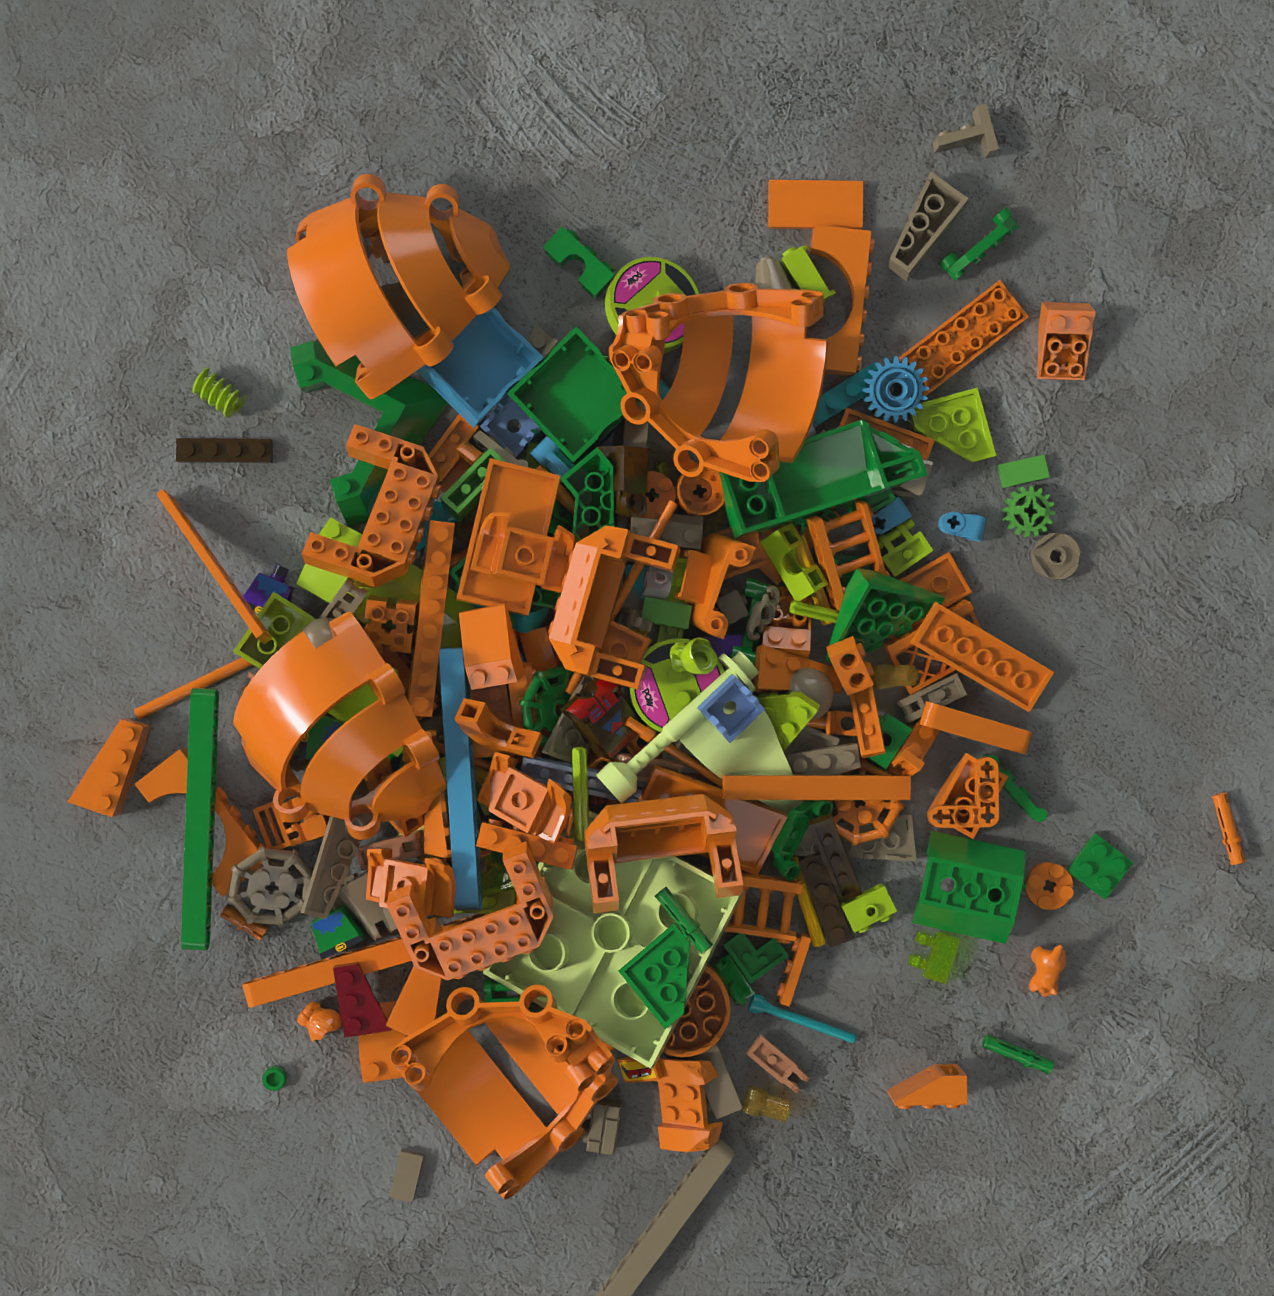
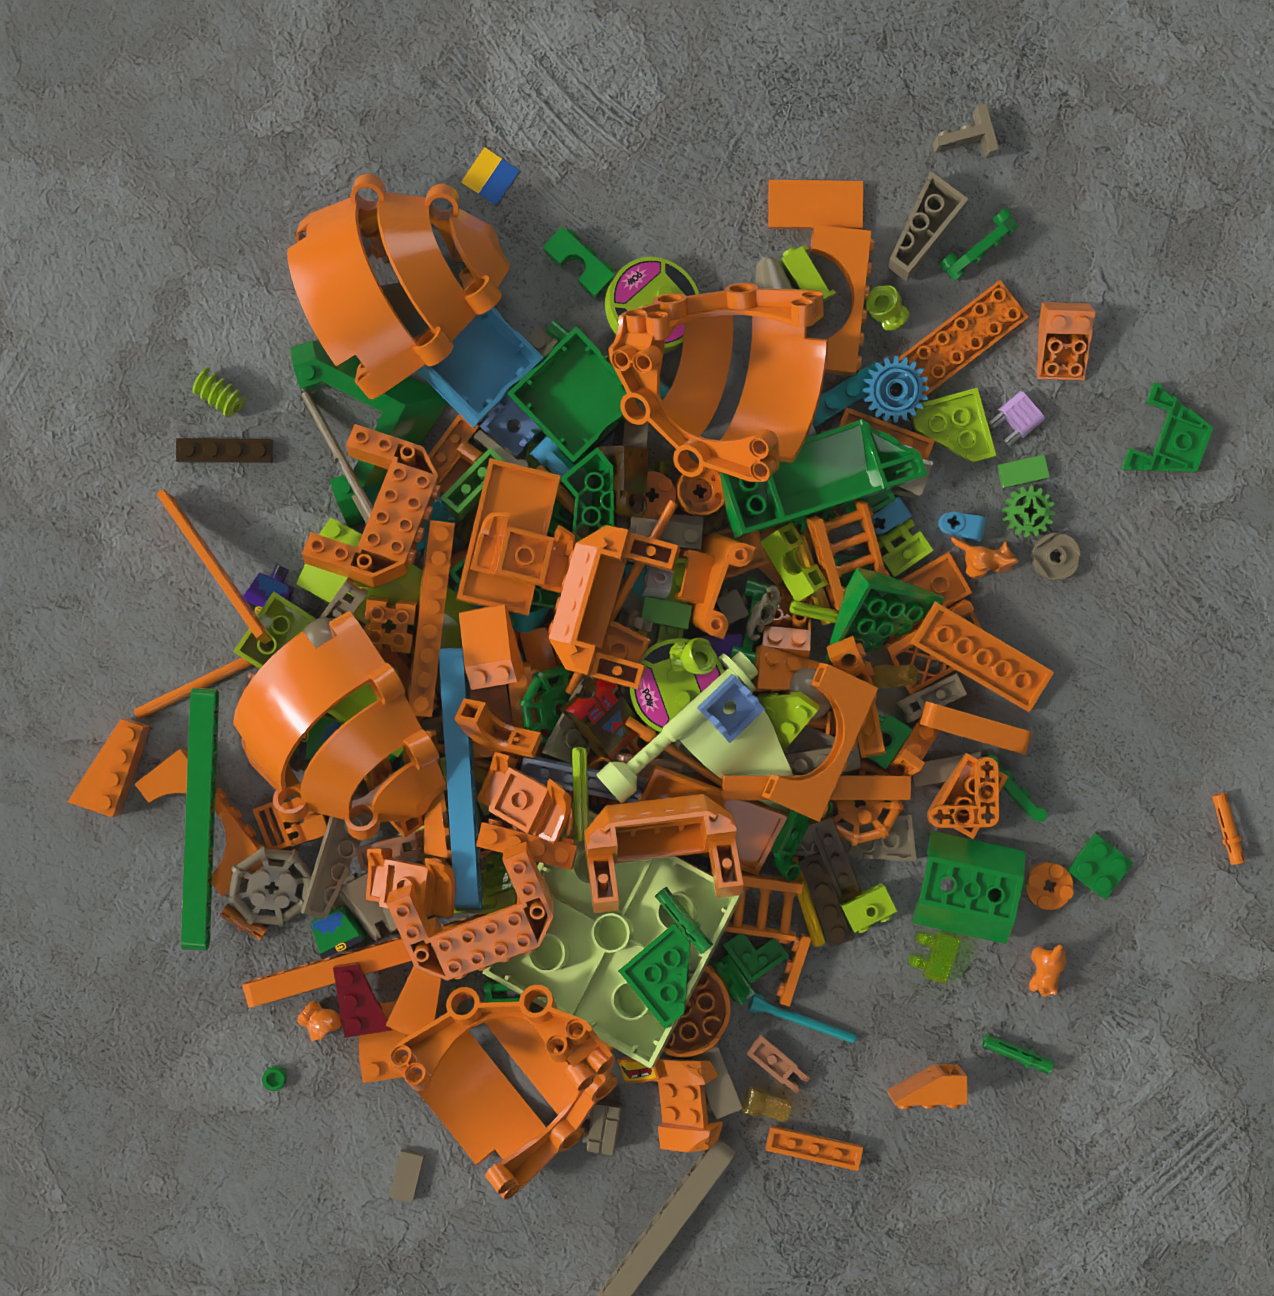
(360, 497): none -> dark tan bar
(490, 176): none -> sticker
(557, 330): none -> green hinge
(814, 1148): none -> orange plate
(850, 703): none -> orange arch
(886, 307): none -> lime hair
(938, 769): none -> dark tan tile
(981, 559): none -> orange animal
(1021, 416): none -> lavender piece
(1180, 439): none -> green wing

